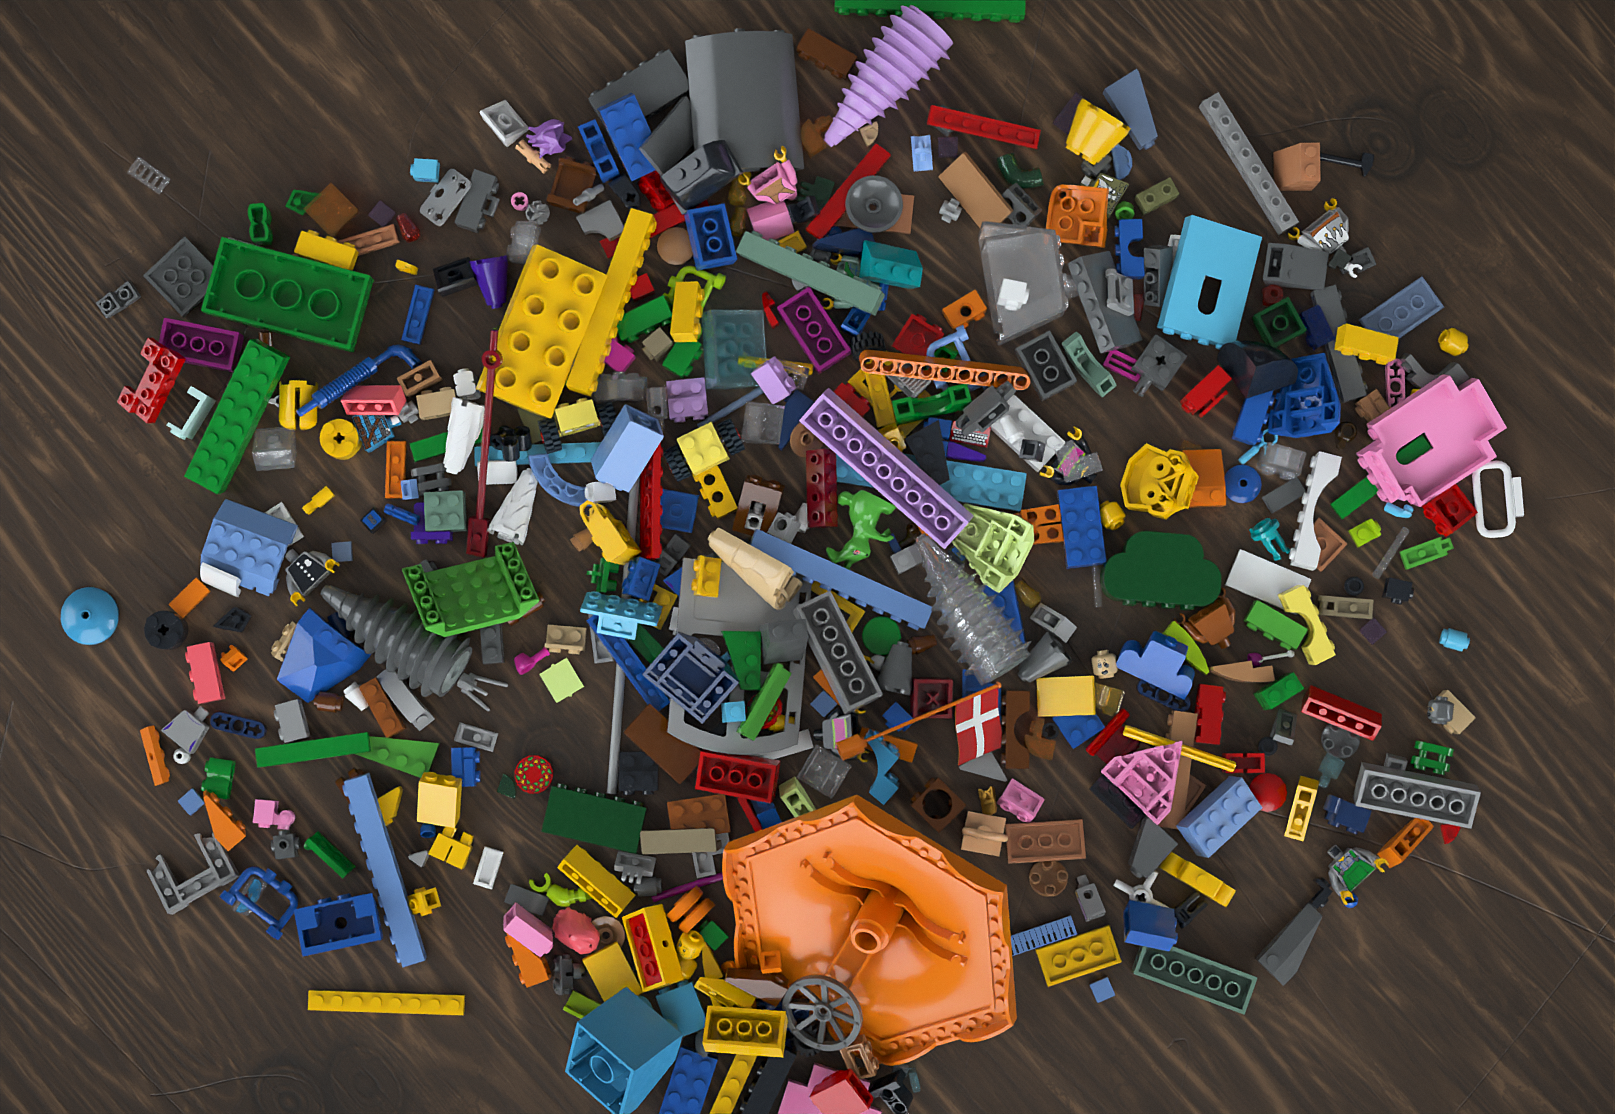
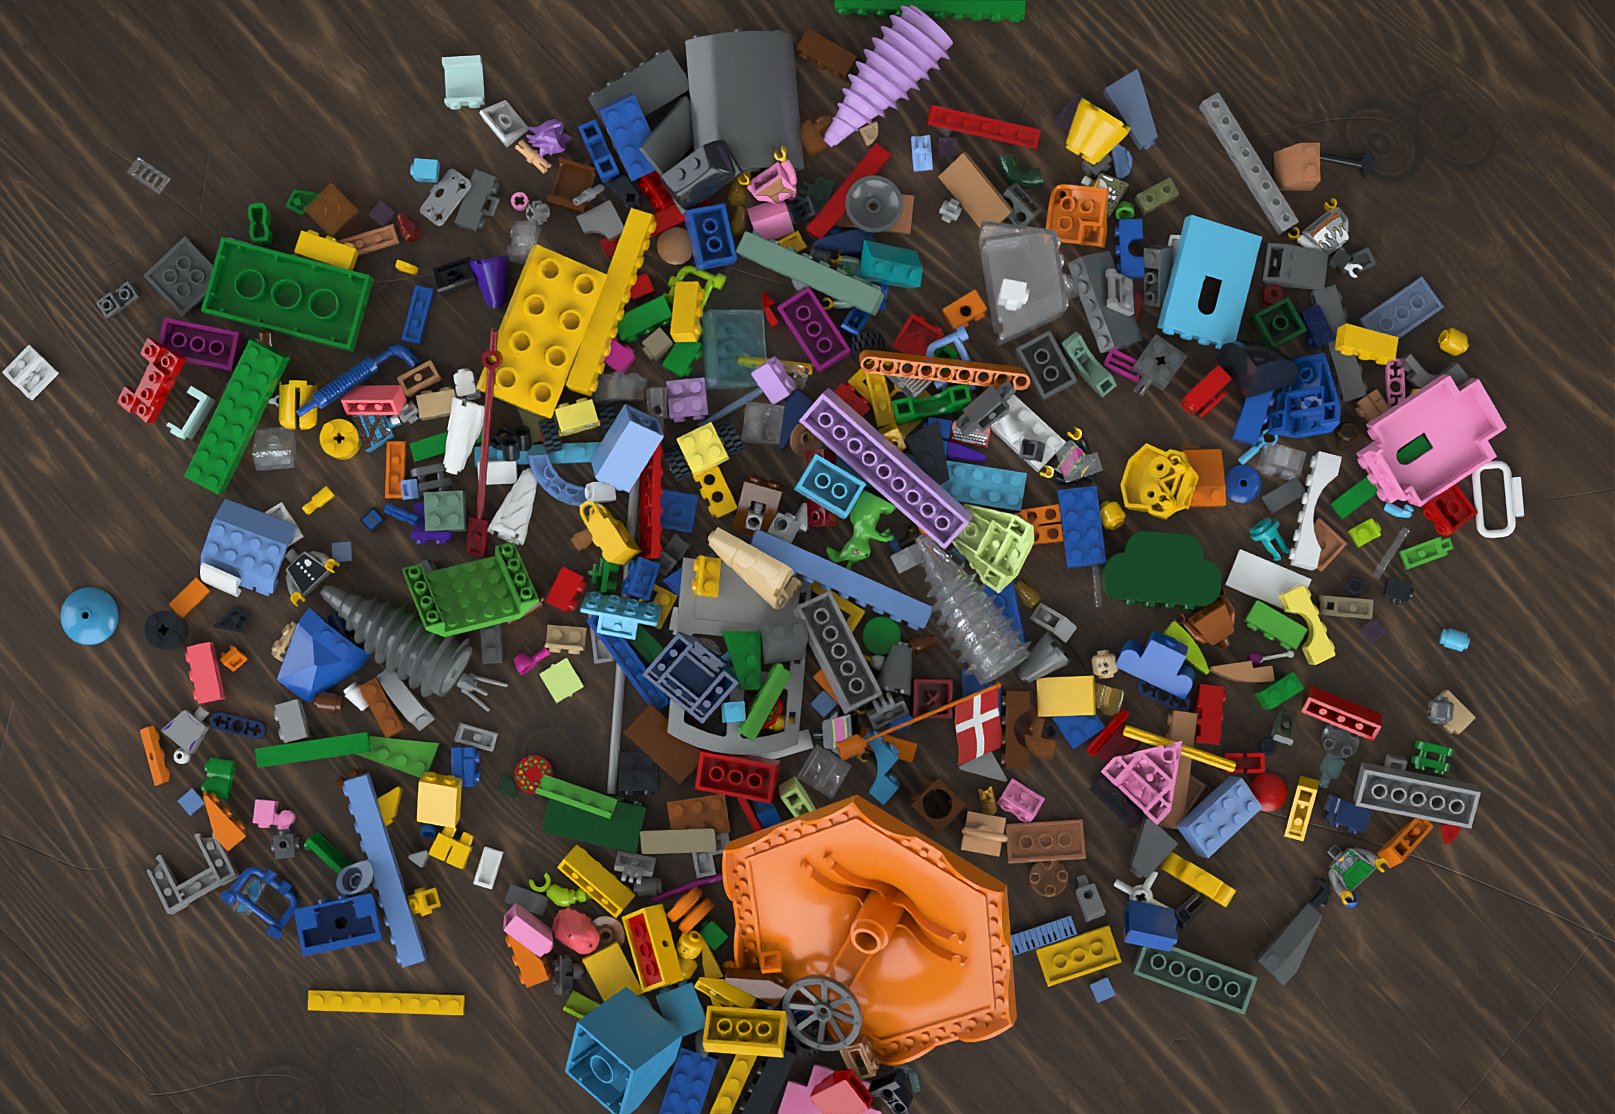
(30, 372): none -> white slope
(355, 878): none -> sand blue piece
(464, 81): none -> light aqua panel
(566, 590): none -> red brick
(577, 796): none -> bright green fence
(829, 486): none -> medium azure brick
(887, 710): none -> dark grey hinge

